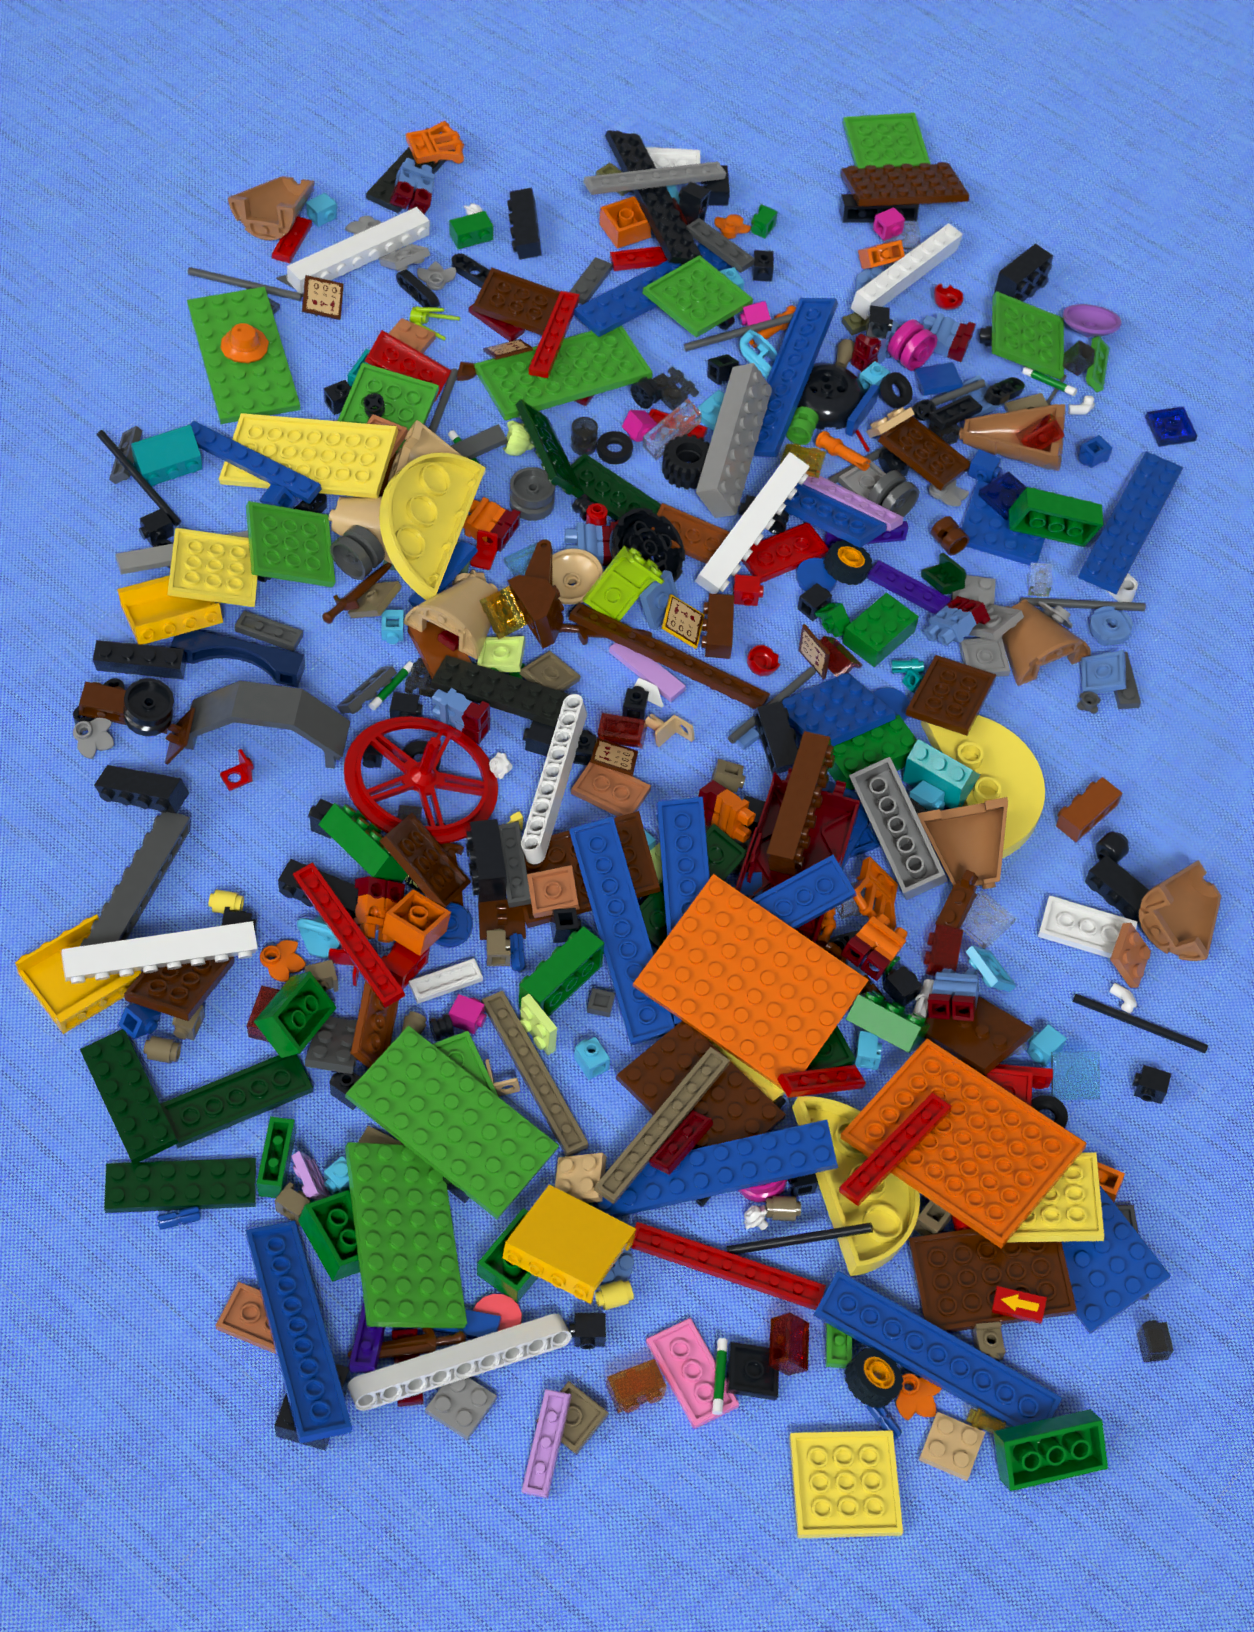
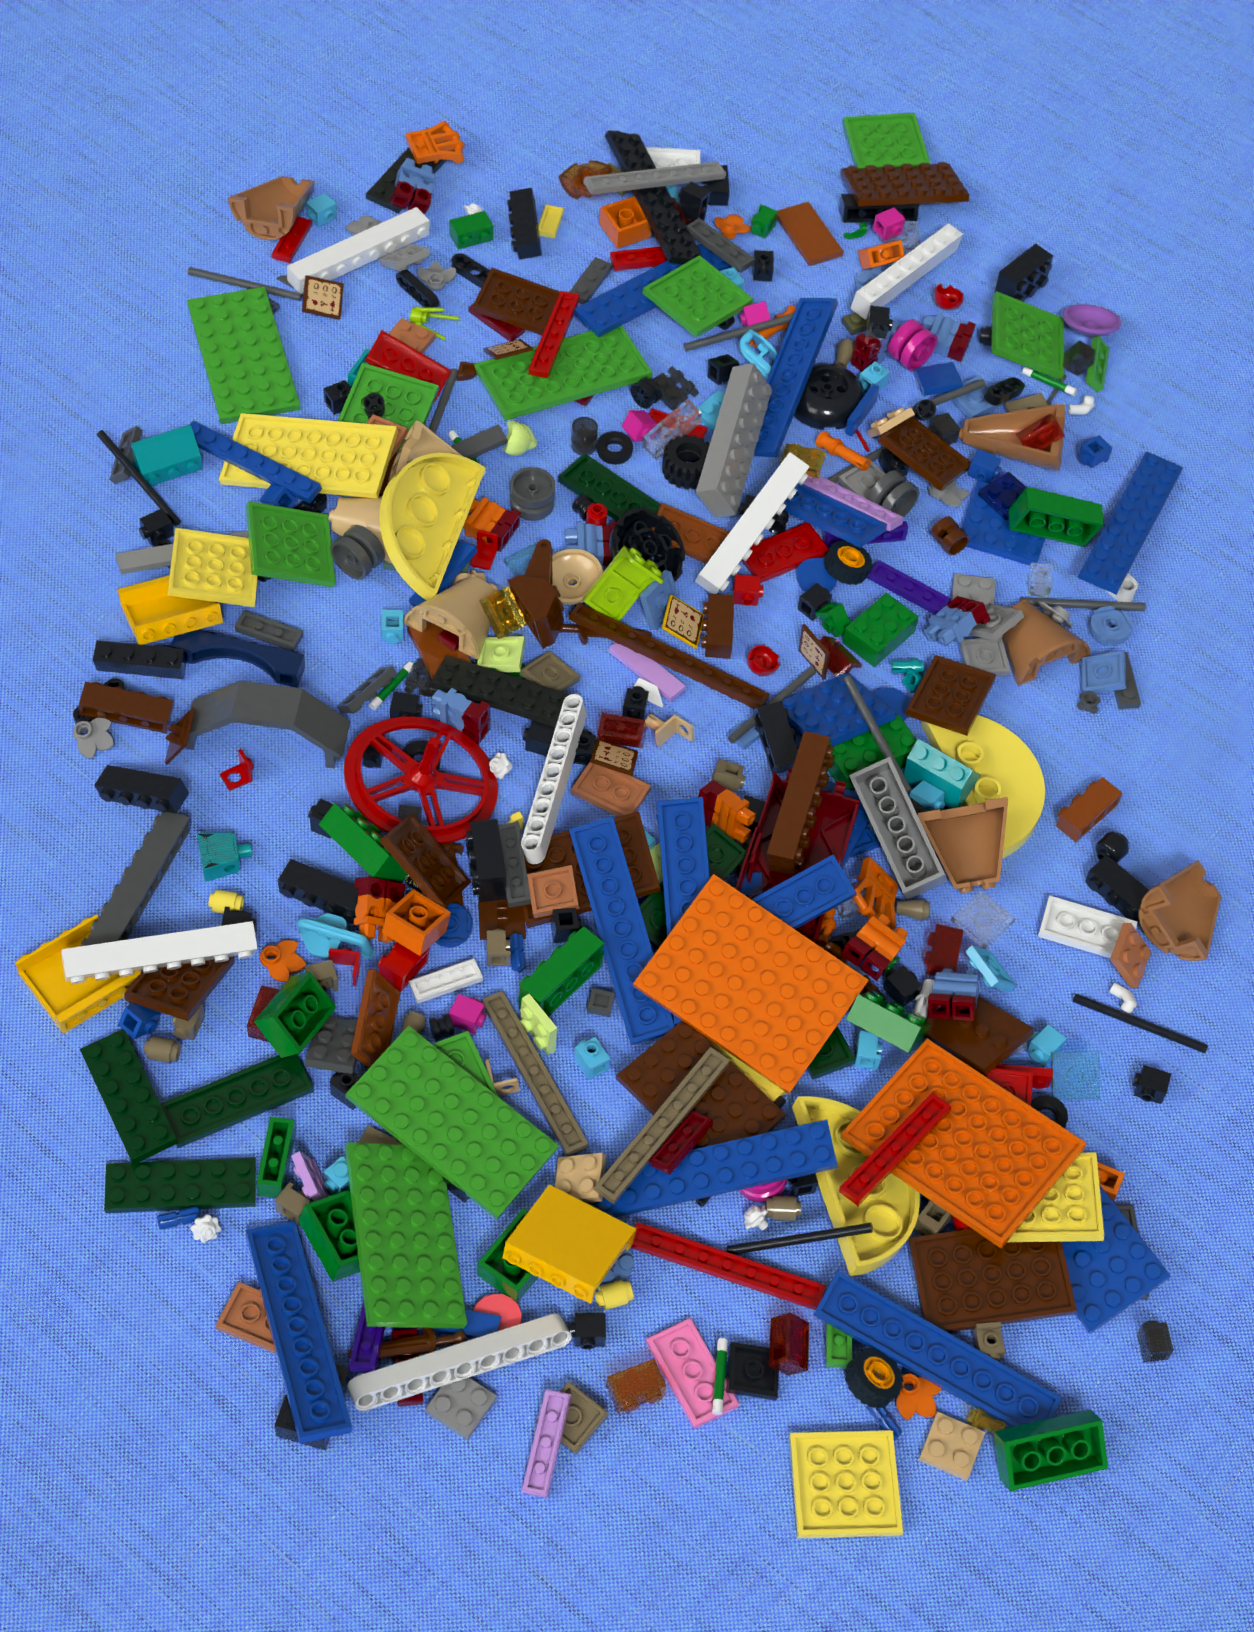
(148, 707): black wheel -> none
(205, 1228): none -> white plant
(221, 854): none -> teal torso
(244, 344): orange hat -> none
(349, 935): red plate -> none
(350, 601): reddish brown sword -> none
(376, 600): dark tan plate -> none
(549, 449): dark green plate -> none
(550, 221): none -> light yellow tile
(573, 177): none -> clear orange brick
(802, 426): bright green wheel -> none
(809, 233): none -> dark orange tile
(821, 1081): red tile -> none
(856, 234): none -> green piece
(874, 727): none -> dark grey piece
(888, 393): black tyre -> none
(914, 909): none -> dark tan cone
(945, 576): dark green bracket -> none
(955, 412): black tile -> none
(959, 901): reddish brown hinge -> none
(1019, 1304): red tile -> none
(1171, 426): clear blue plate -> none

